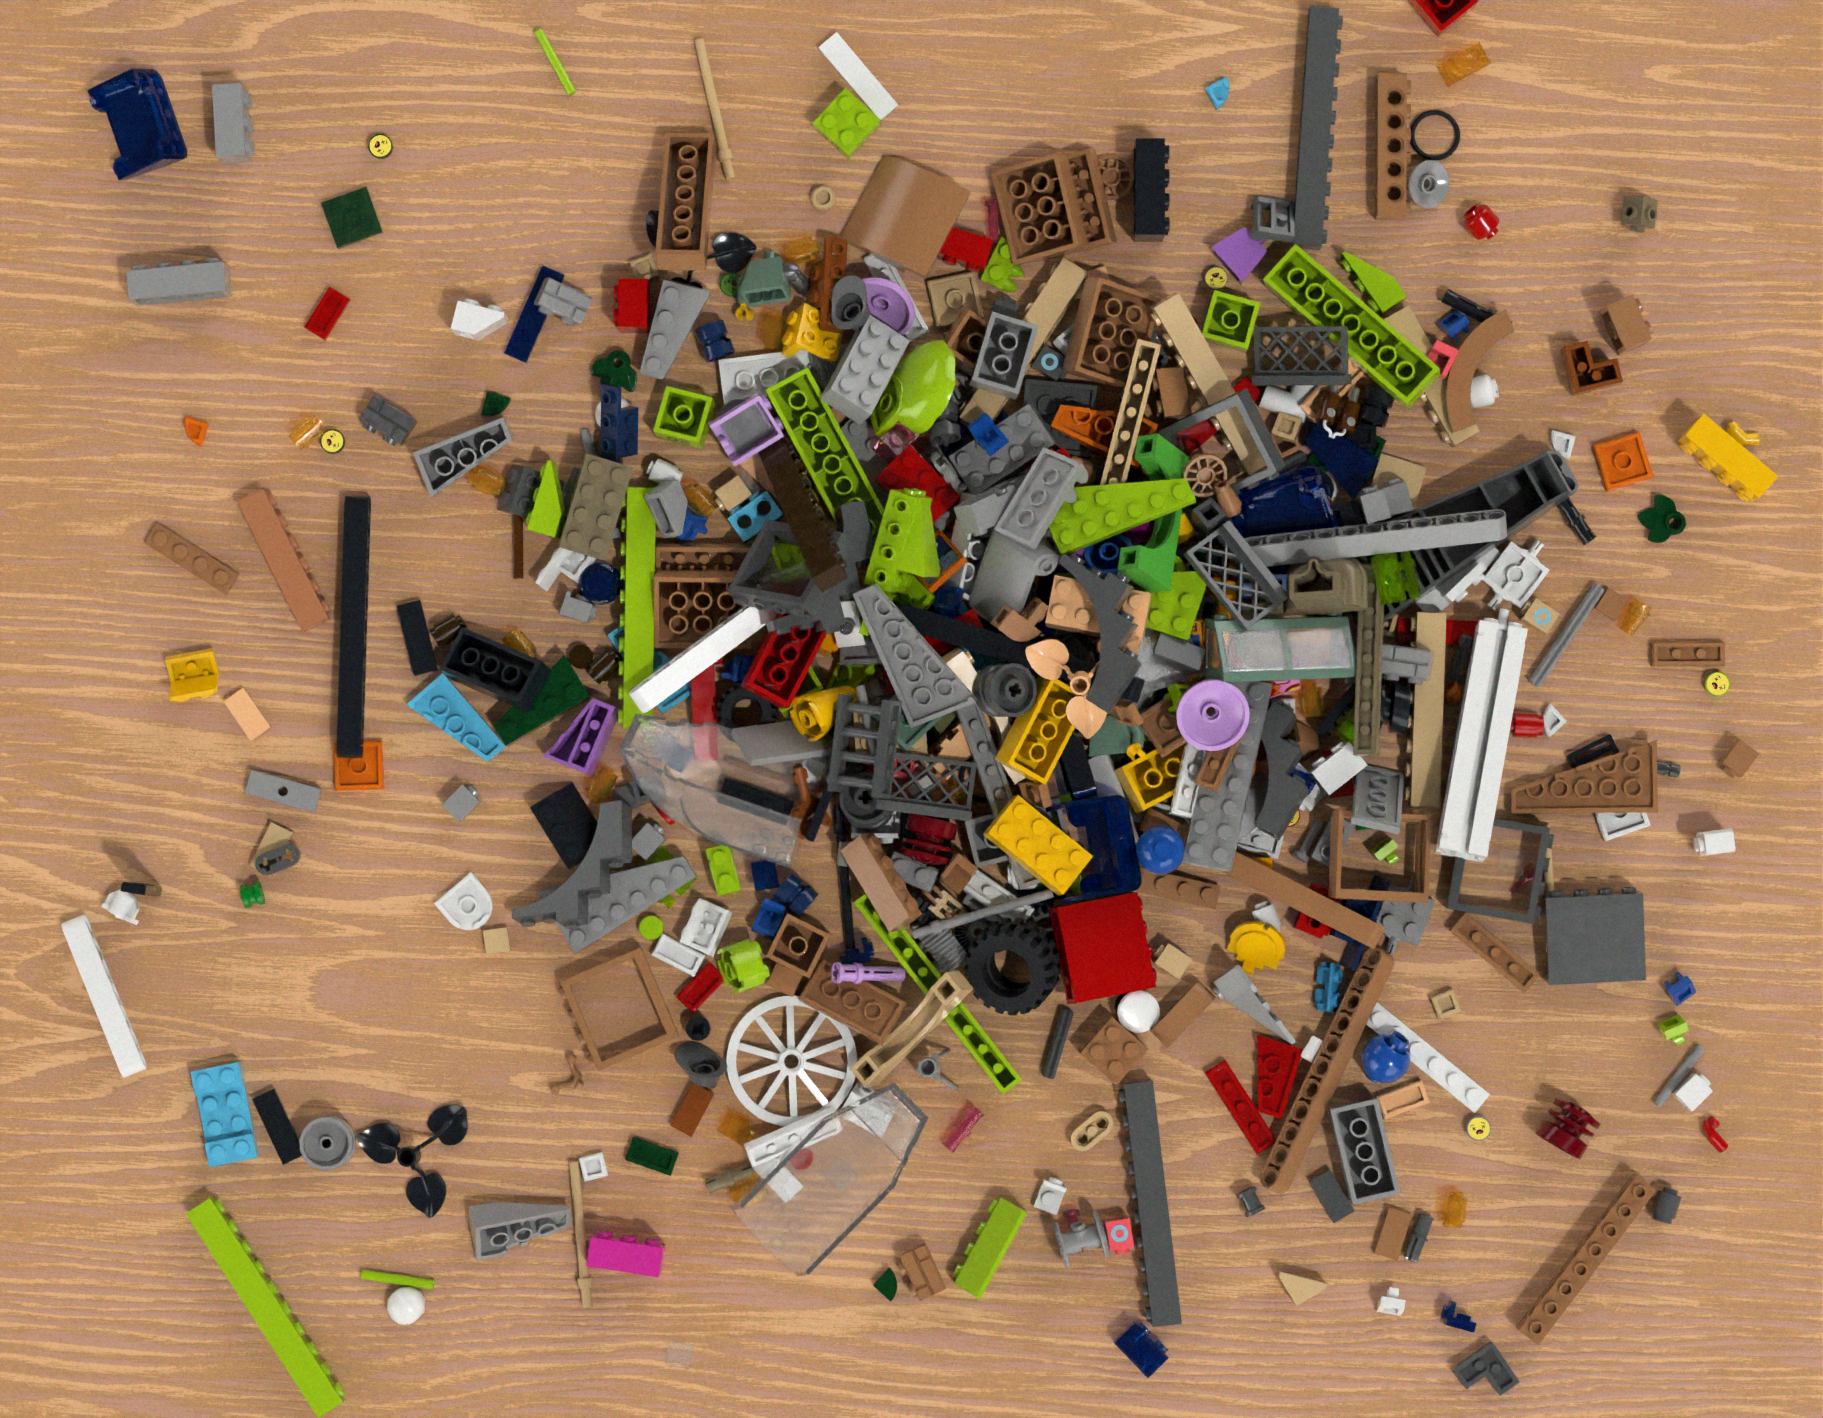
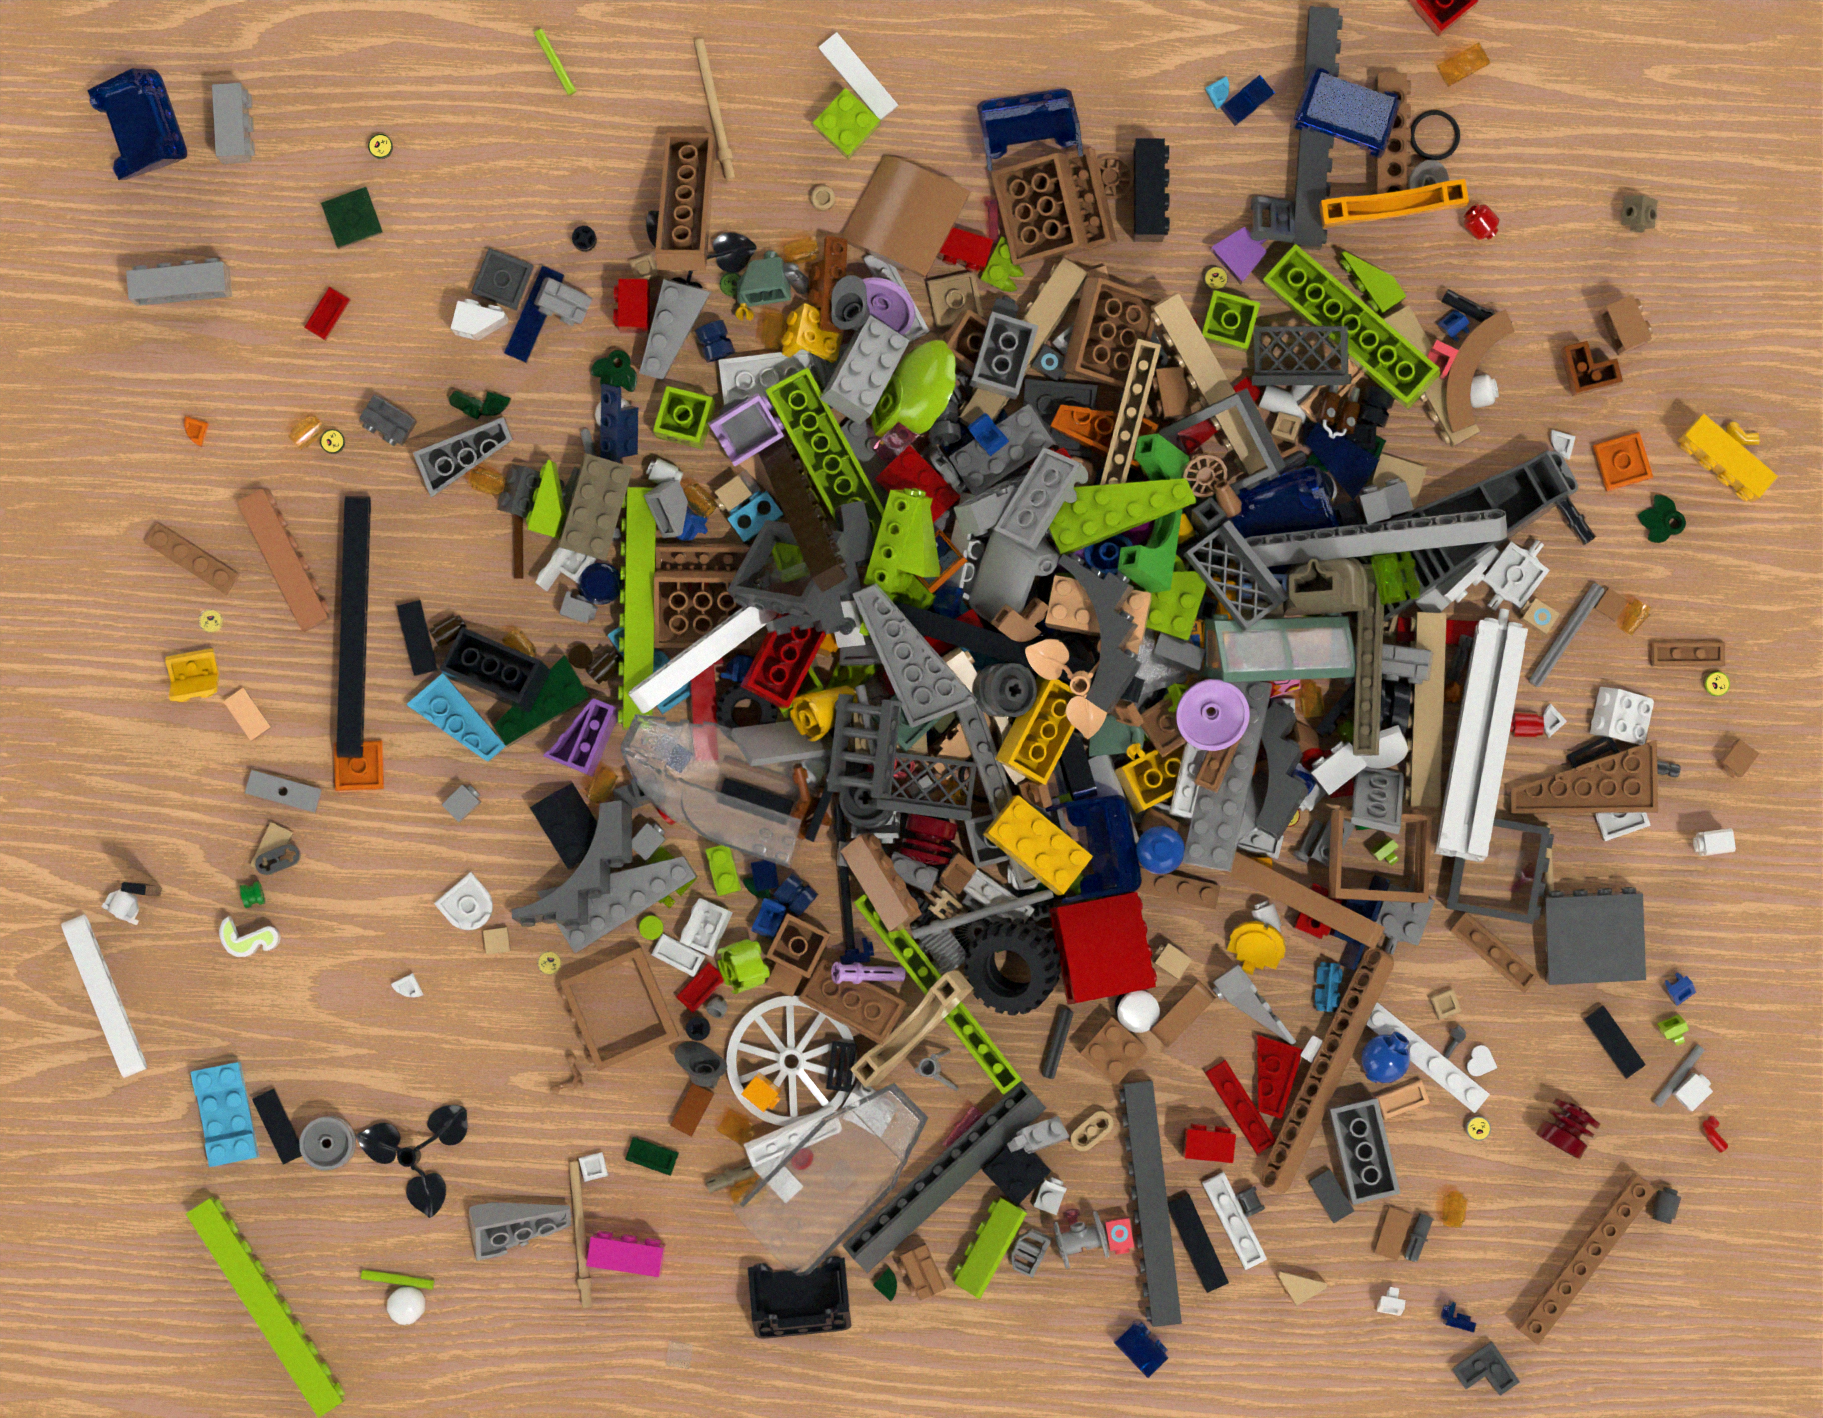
(210, 620): none -> clear tile
(248, 944): none -> white animal
(408, 986): none -> white tile
(468, 405): none -> dark green piece
(502, 279): none -> dark grey plate
(549, 962): none -> clear tile
(582, 234): none -> black wheel
(717, 1008): none -> light grey hinge
(749, 884): none -> dark green tile
(762, 1092): none -> light orange brick
(799, 1304): none -> black windscreen
(843, 1045): none -> black tile
(944, 1177): none -> dark grey brick
(1016, 1172): none -> black brick
(1027, 120): none -> clear blue windscreen
(1029, 1251): none -> light grey piece
(1039, 1136): none -> light grey hinge
(1197, 1243): none -> black tile
(1209, 1145): none -> red brick
(1234, 1220): none -> white tile
(1247, 100): none -> clear blue slope
(1310, 756): none -> red tile
(1346, 111): none -> clear blue windscreen
(1391, 749): none -> white tile
(1394, 204): none -> light orange arch
(1459, 1035): none -> dark grey hand
(1481, 1061): none -> white tile
(1614, 1042): none -> black tile
(1622, 715): none -> white bracket

